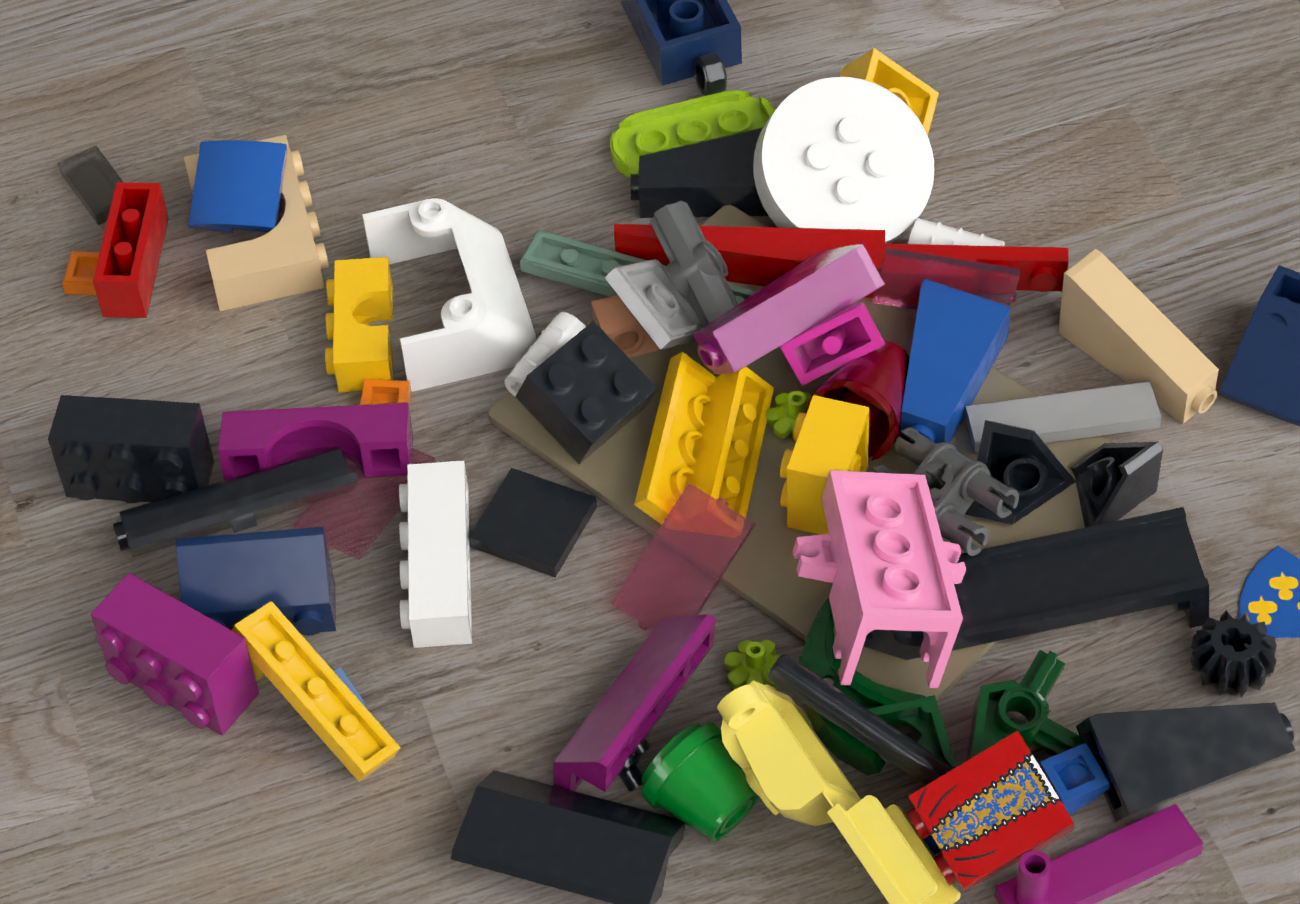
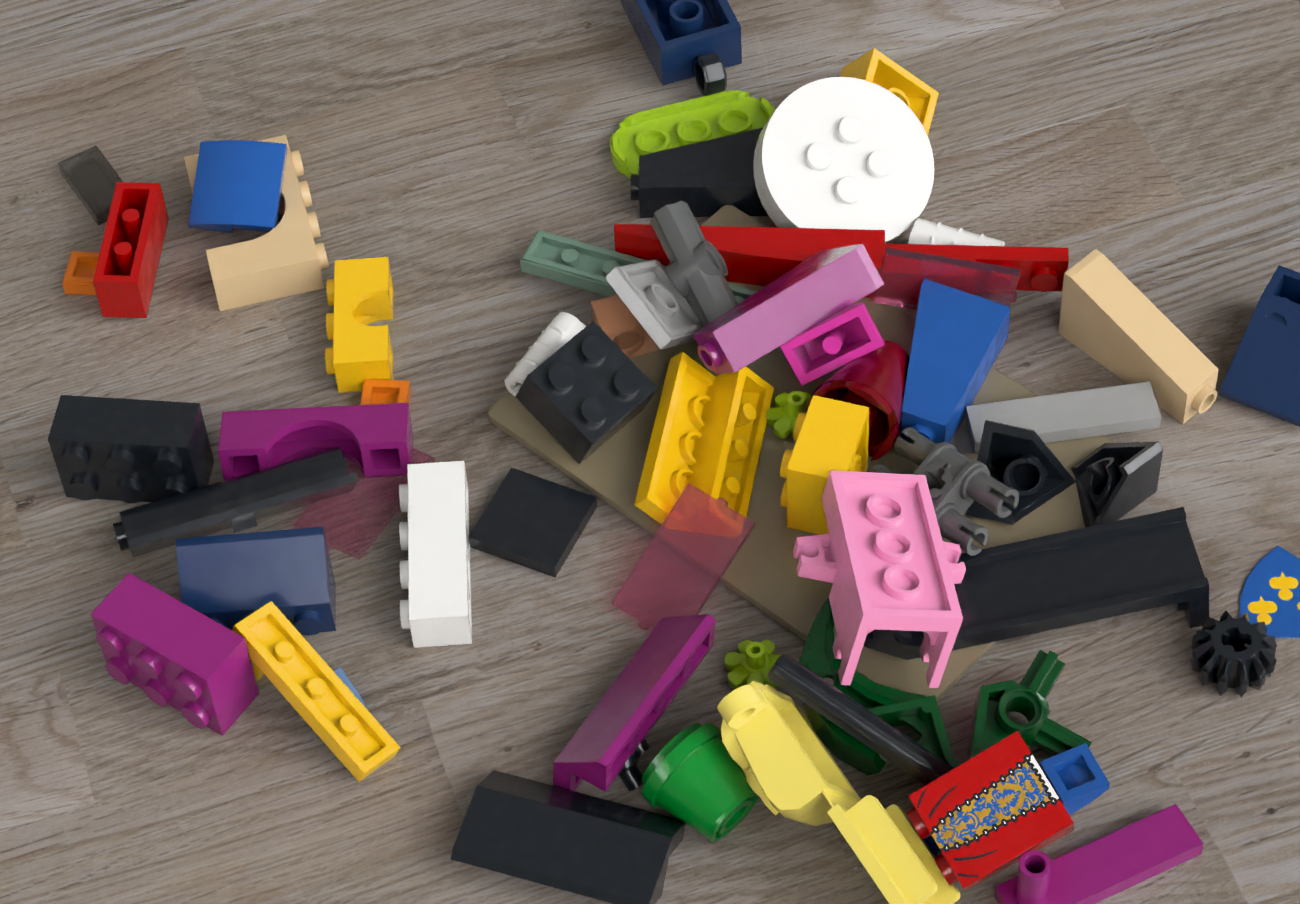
(481, 328): white windscreen -> none
(1181, 750): black slope -> none

